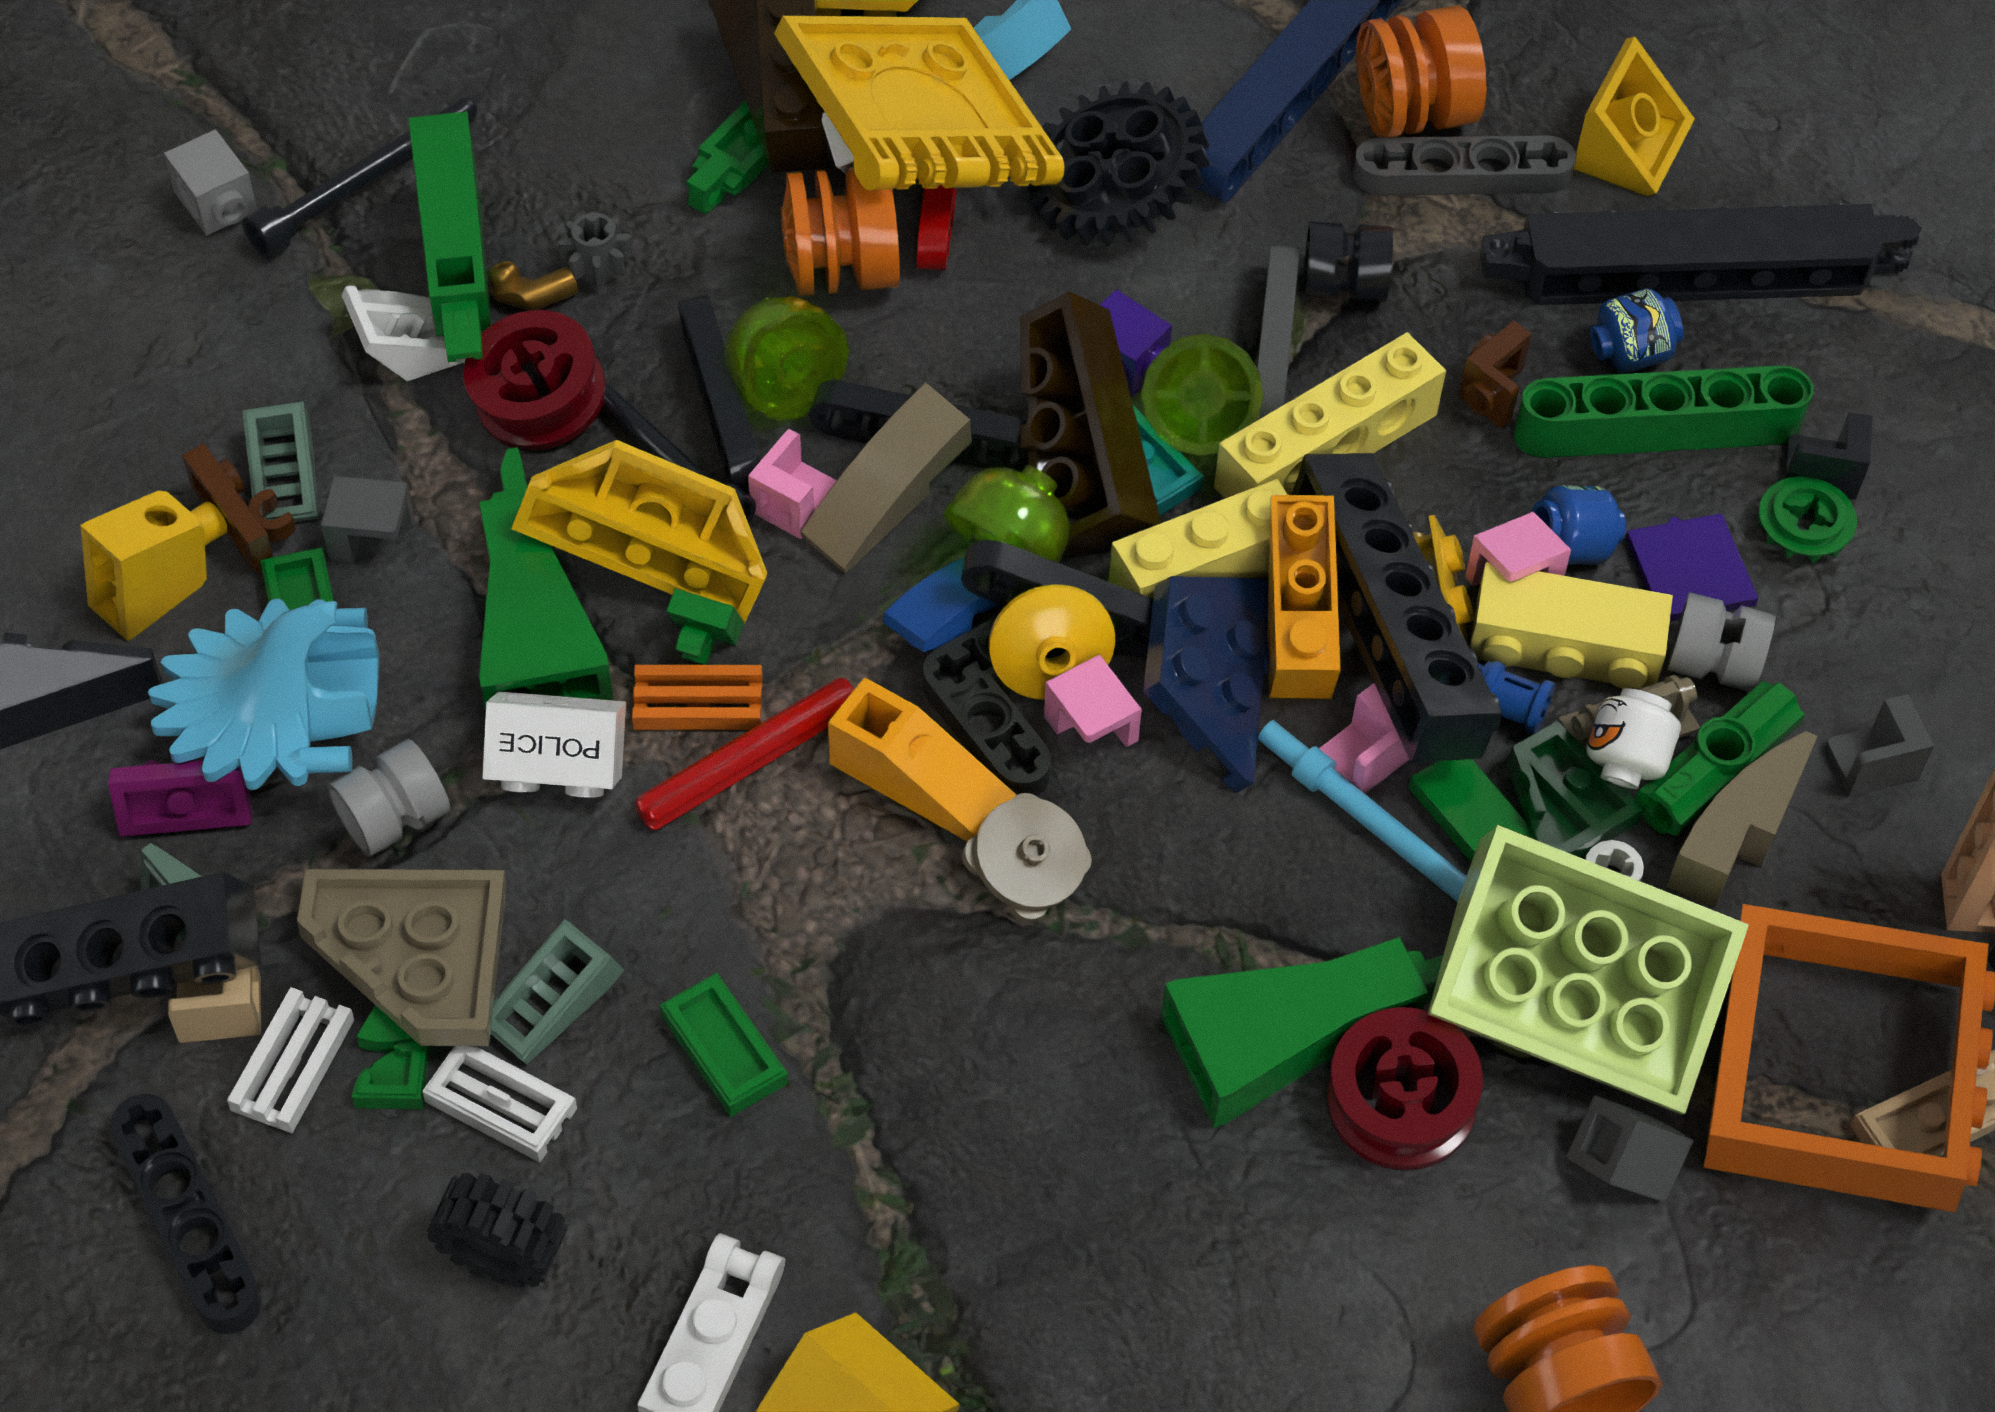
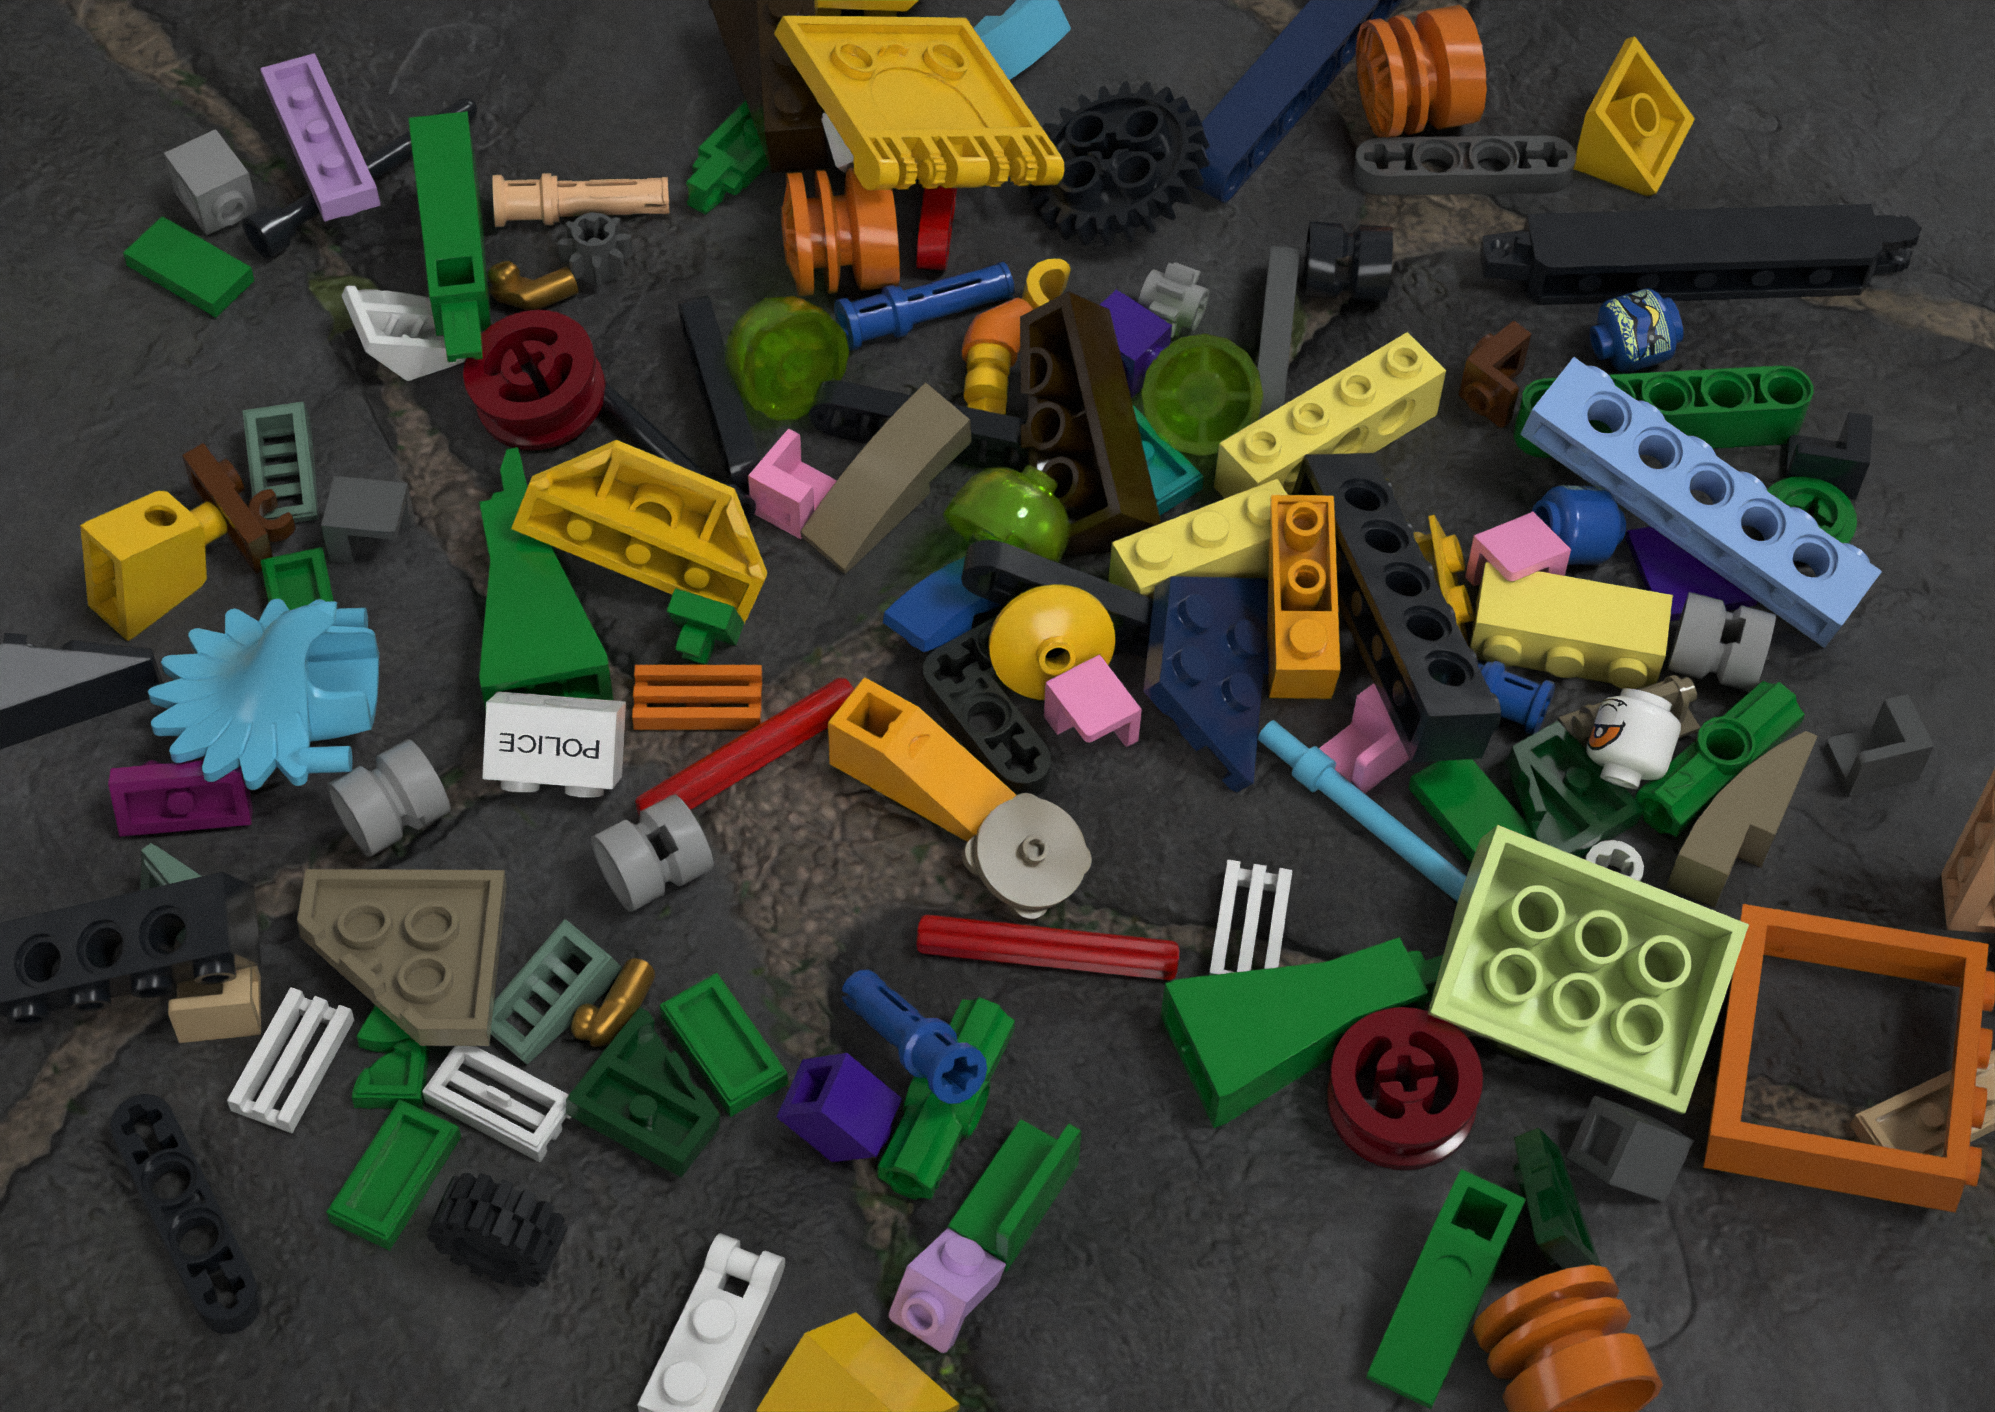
(189, 266): none -> green tile
(320, 137): none -> lavender plate
(394, 1174): none -> green tile
(549, 199): none -> light nougat pin
(622, 1001): none -> pearl gold arm
(631, 862): none -> light grey wheel
(645, 1099): none -> dark green wing
(839, 1108): none -> dark purple brick
(899, 309): none -> blue pin
(925, 1045): none -> blue pin
(933, 1128): none -> green piece
(944, 1288): none -> lavender bracket
(994, 337): none -> yellow piece
(1017, 1190): none -> green panel
(1048, 947): none -> red axle
(1175, 296): none -> light grey gear
(1257, 881): none -> white tile
(1446, 1288): none -> green slope
(1552, 1202): none -> dark green wing
(1707, 532): none -> light blue brick

